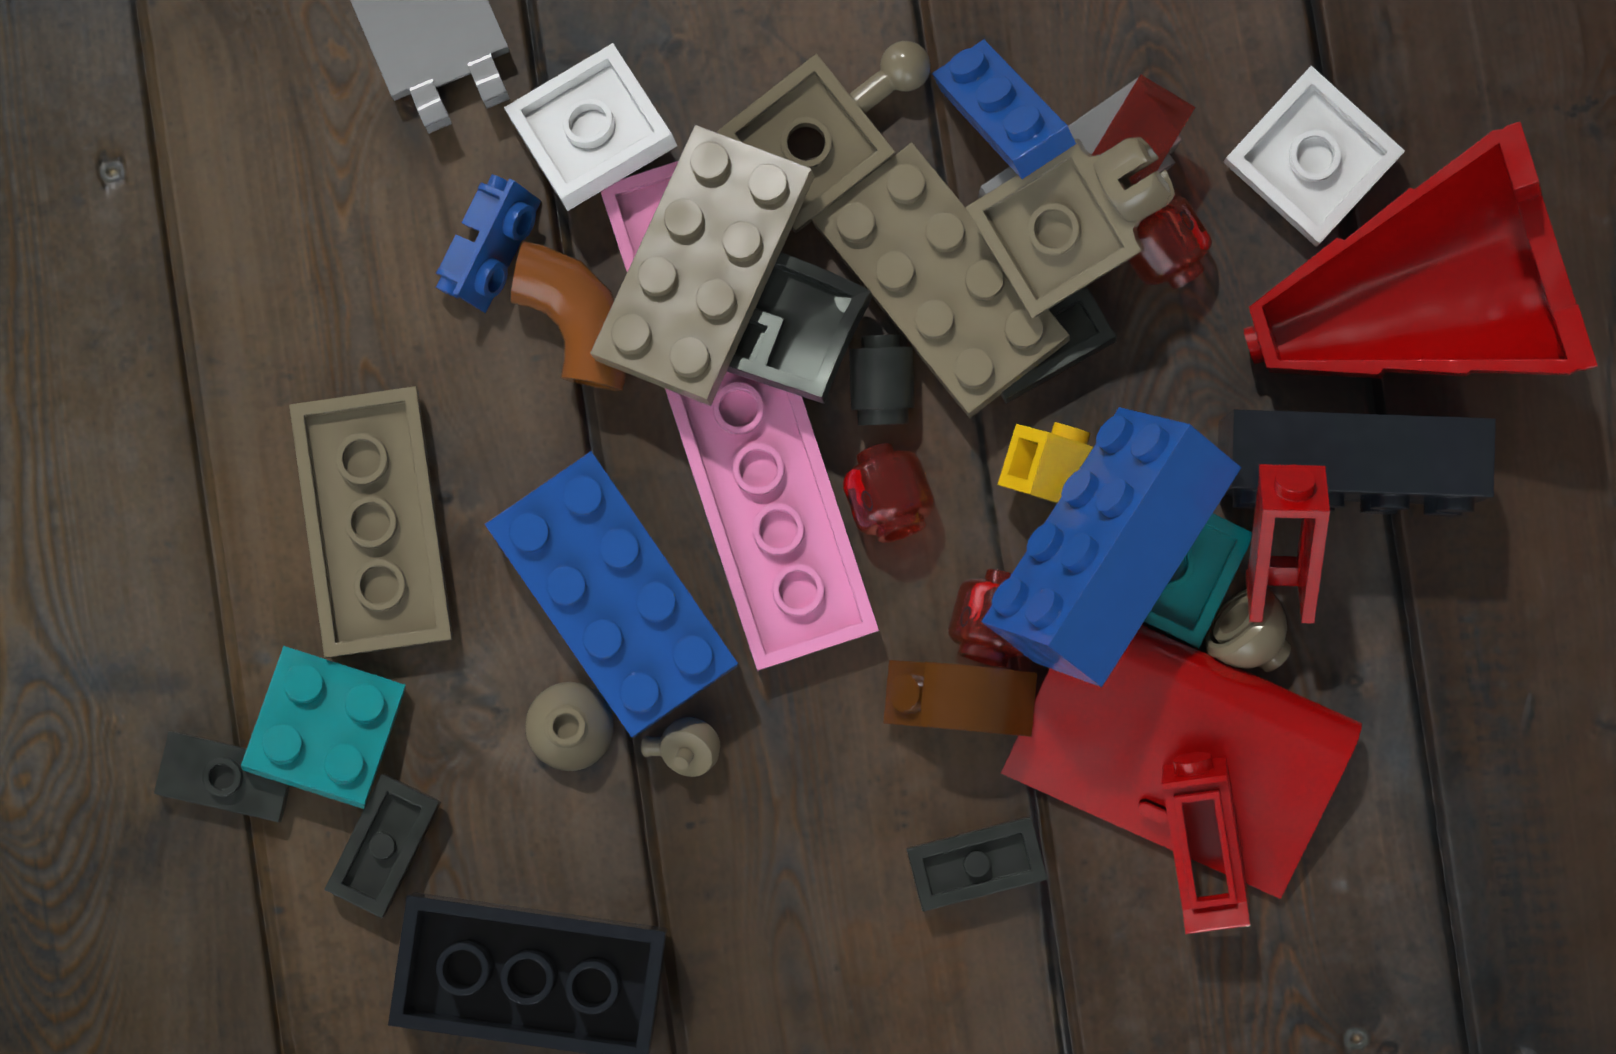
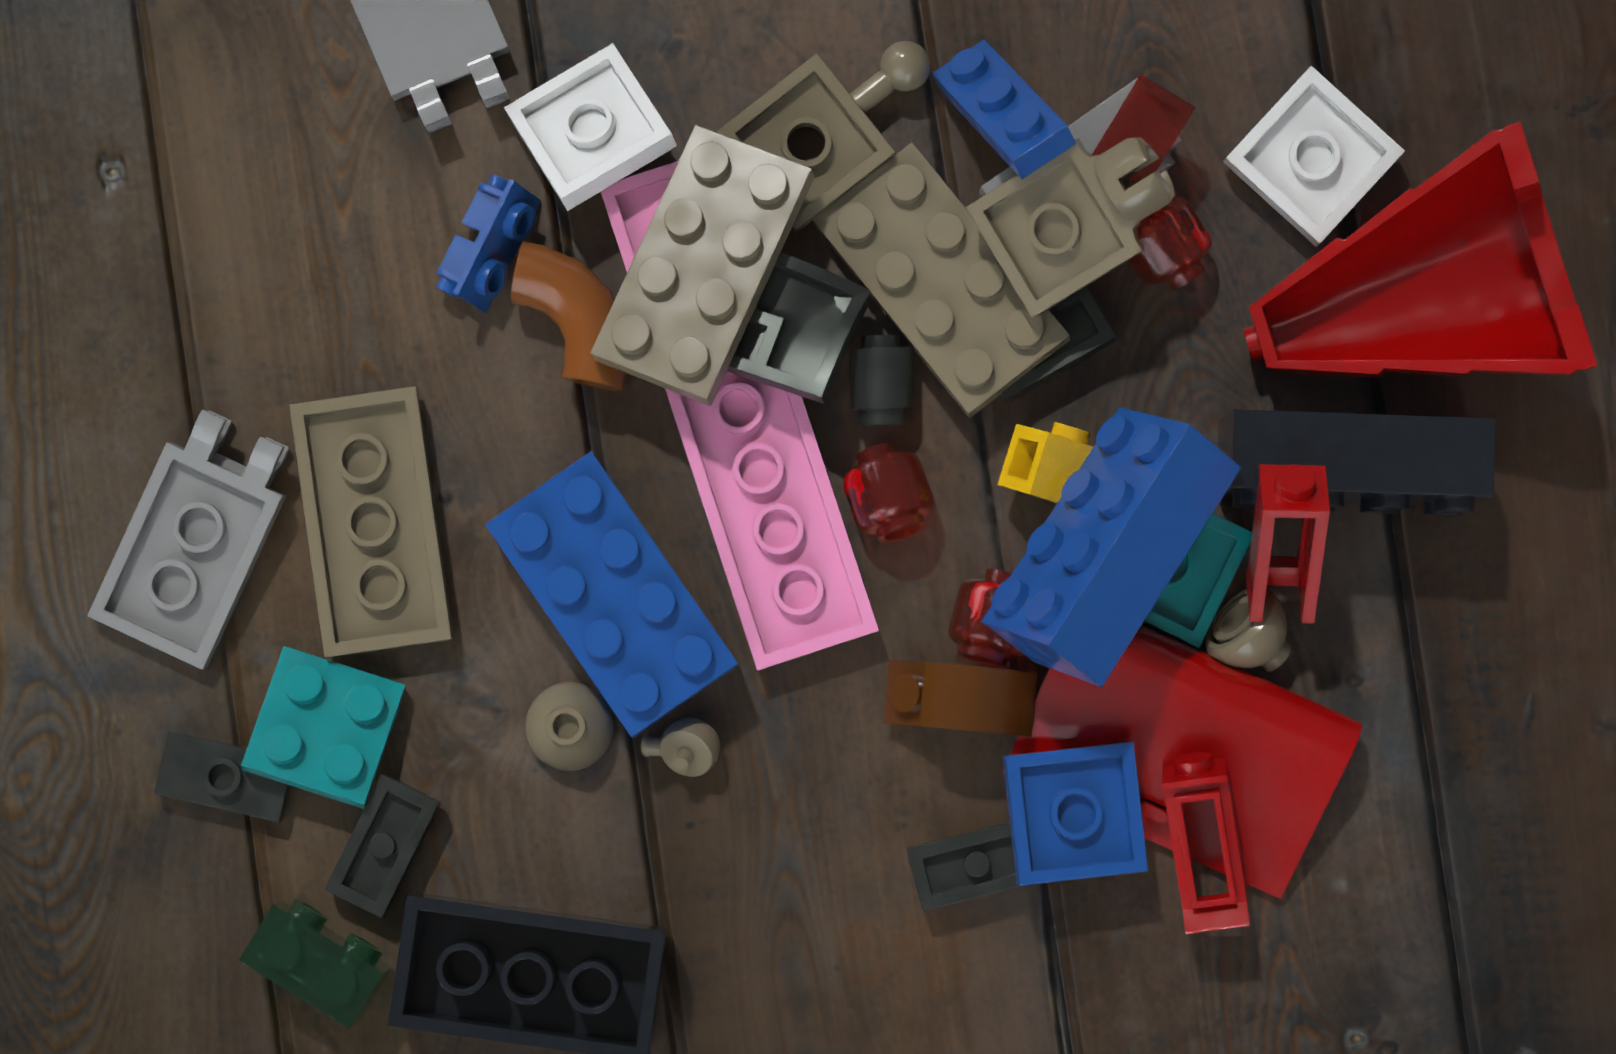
(192, 543): none -> light grey tile
(315, 962): none -> clear green brick
(1075, 813): none -> blue plate

